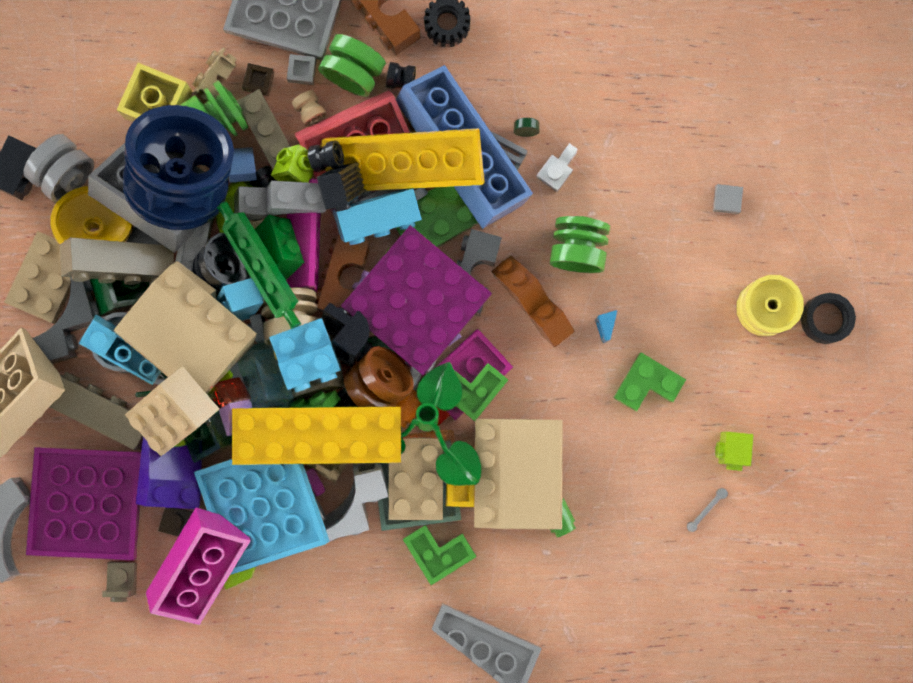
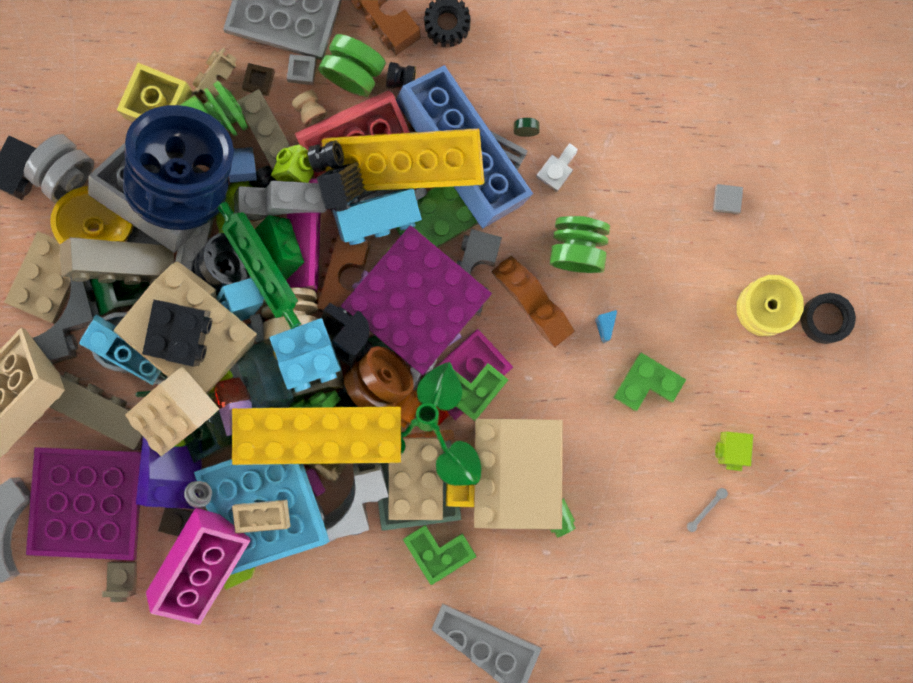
(177, 333): none -> black plate
(202, 490): none -> light grey plate
(261, 516): none -> tan plate

